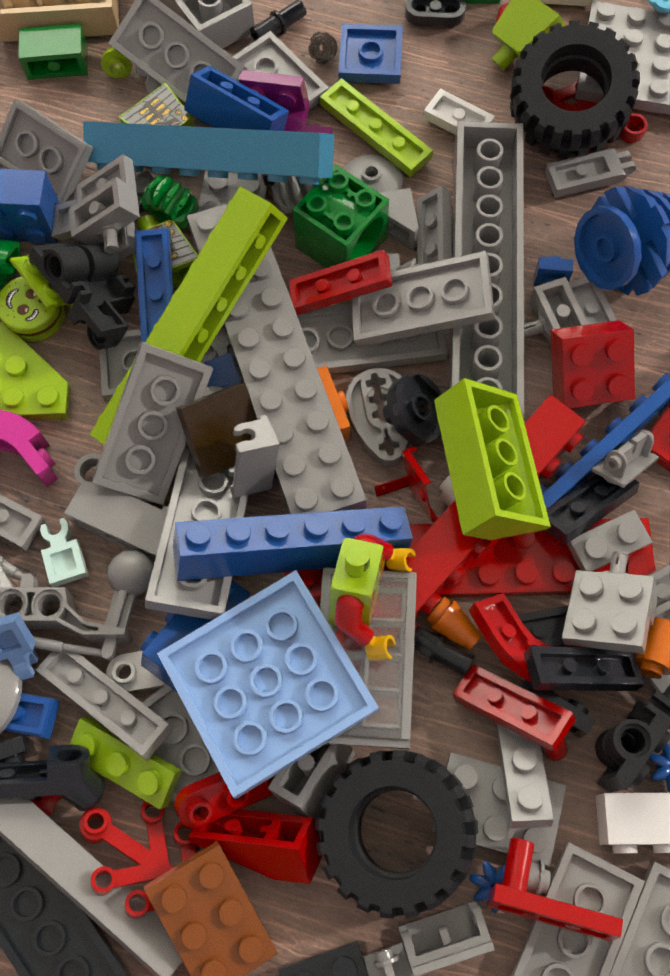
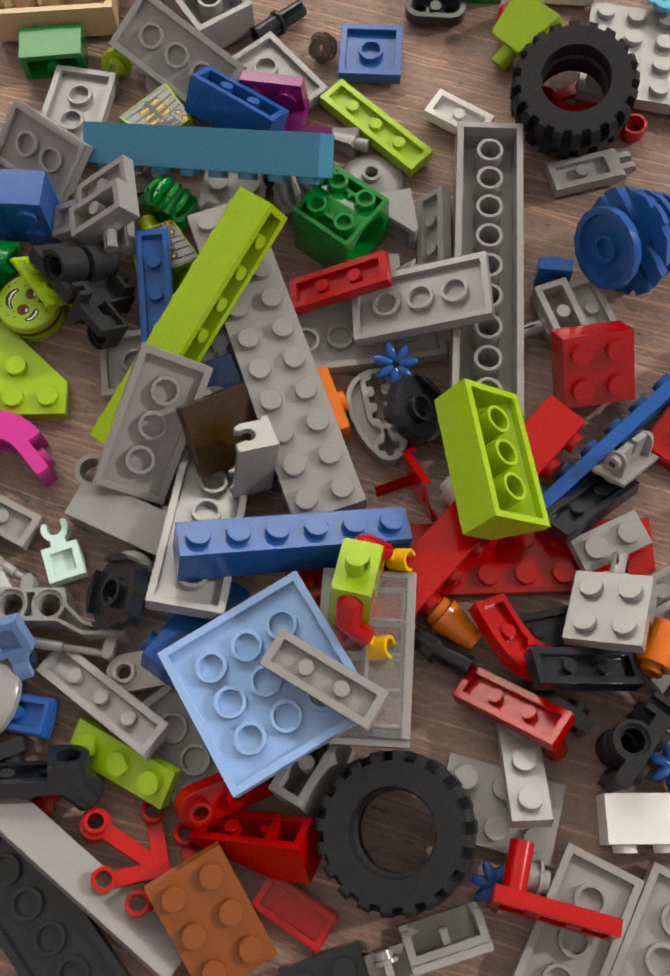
(80, 96): none -> light grey plate
(118, 593): none -> black plate
(295, 912): none -> red tile
(325, 679): none -> light grey plate
(348, 141): none -> light grey piece
(386, 361): none -> blue plant

